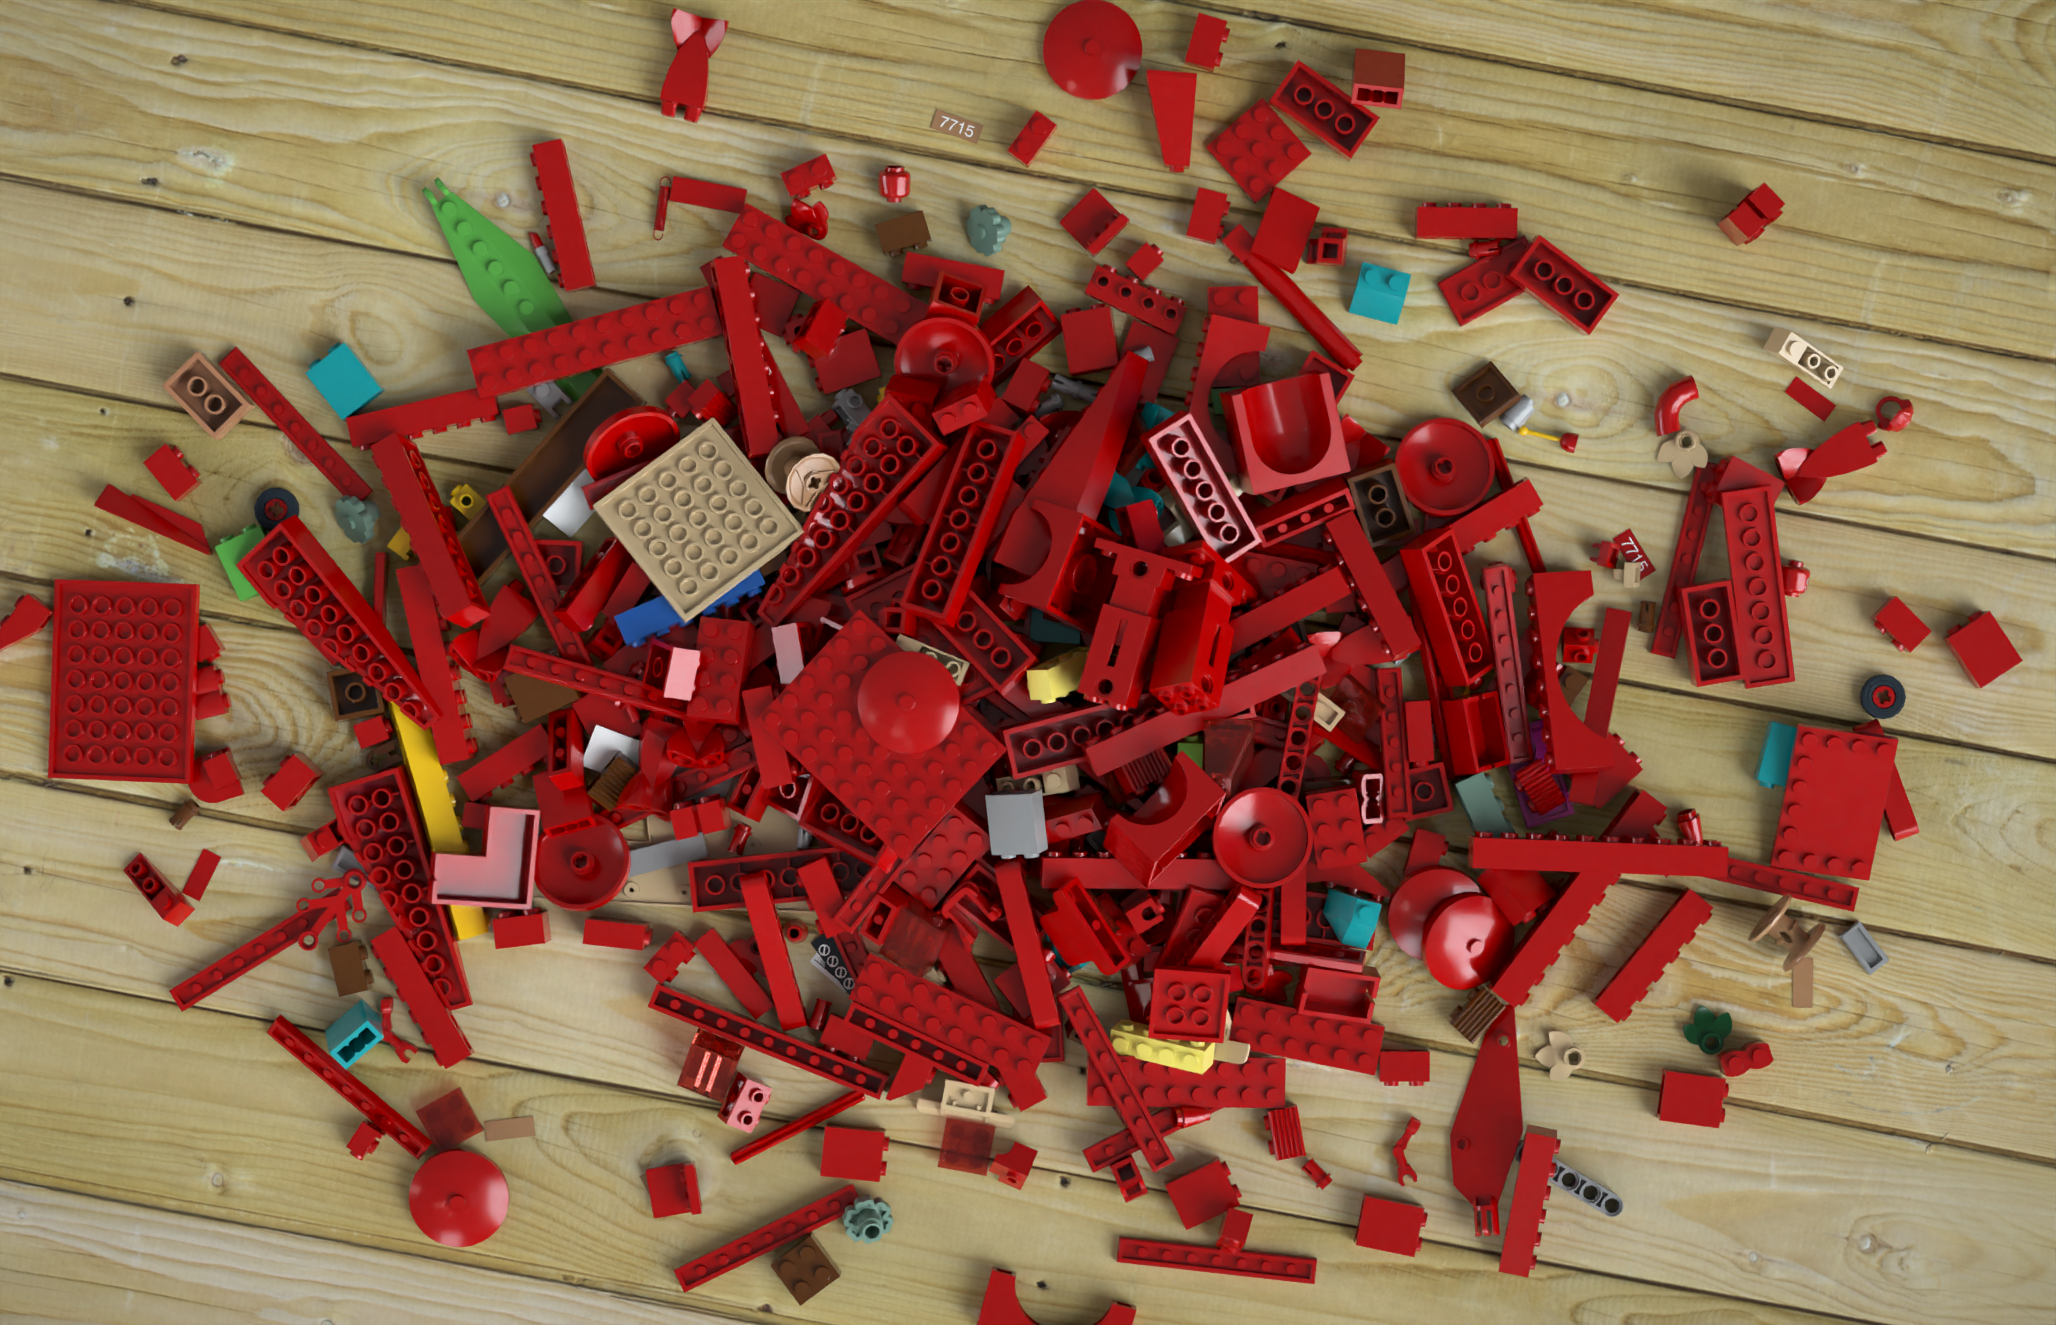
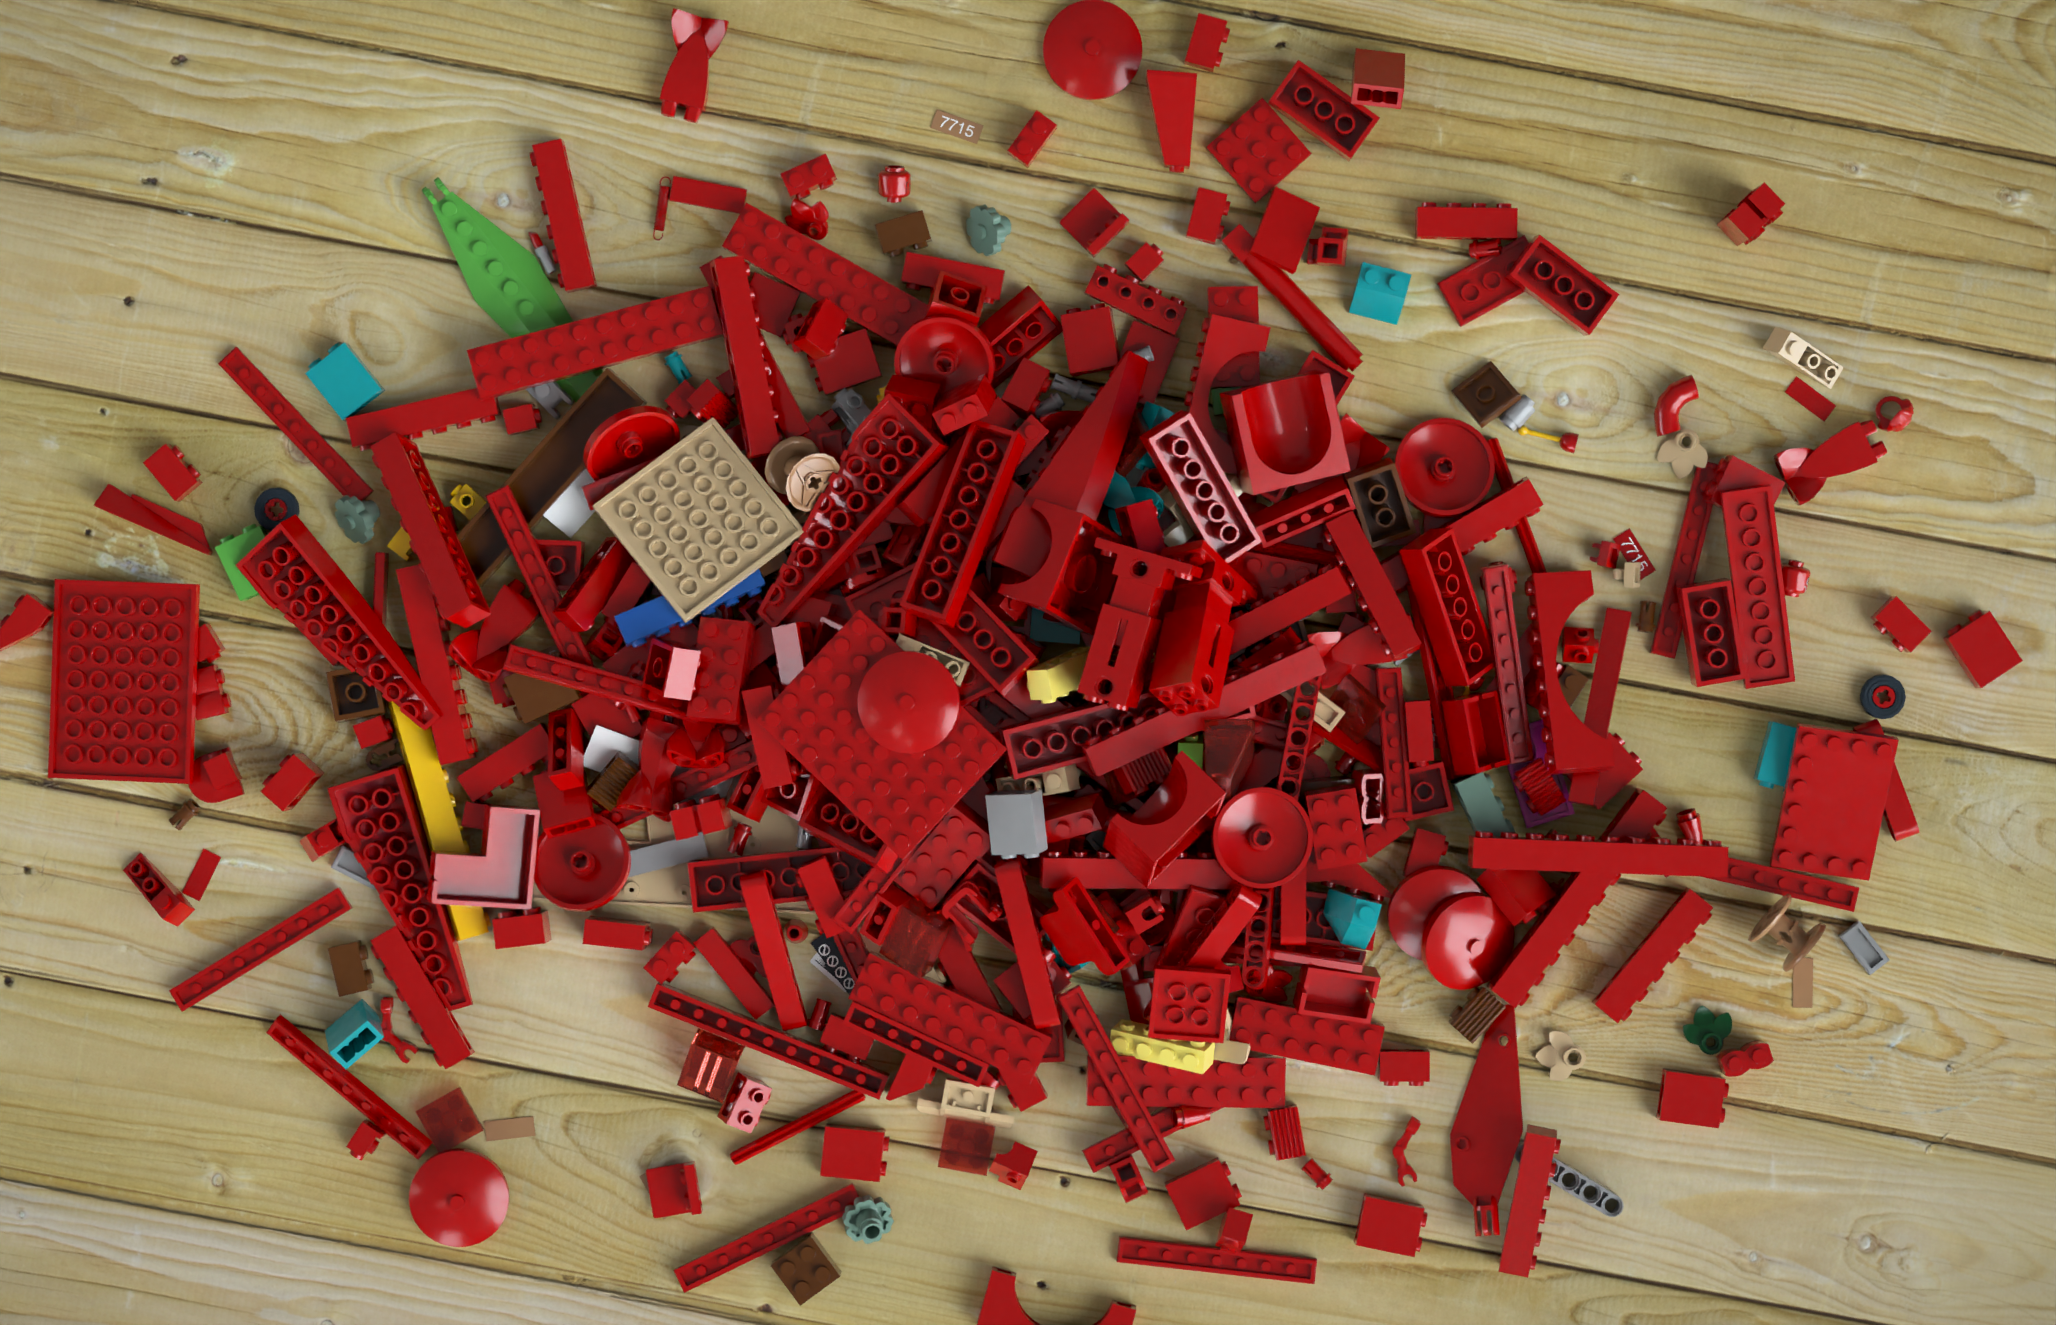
(208, 396): nougat brick -> none
(334, 905): red plant -> none

